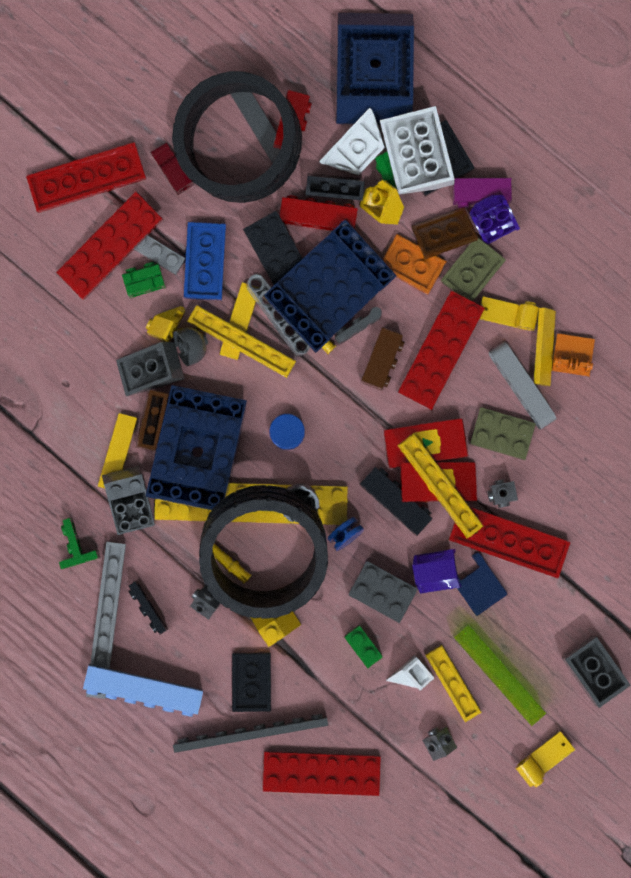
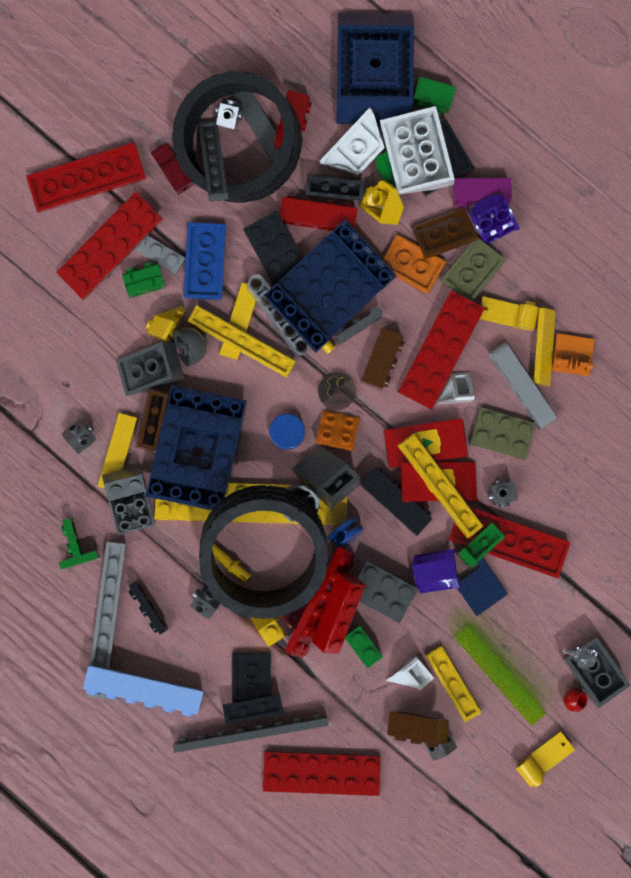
(79, 436): none -> flat silver brick
(213, 161): none -> dark grey plate
(229, 113): none -> brick
(252, 709): none -> black plate
(290, 621): none -> clear pink plate
(304, 632): none -> red plate
(327, 476): none -> dark grey slope
(336, 391): none -> clear smoke tile
(337, 430): none -> orange hinge
(338, 613): none -> red brick
(418, 728): none -> reddish brown brick
(434, 93): none -> green brick
(457, 390): none -> white slope
(481, 546): none -> green bracket
(575, 699): none -> red piece
(584, 657): none -> clear piece

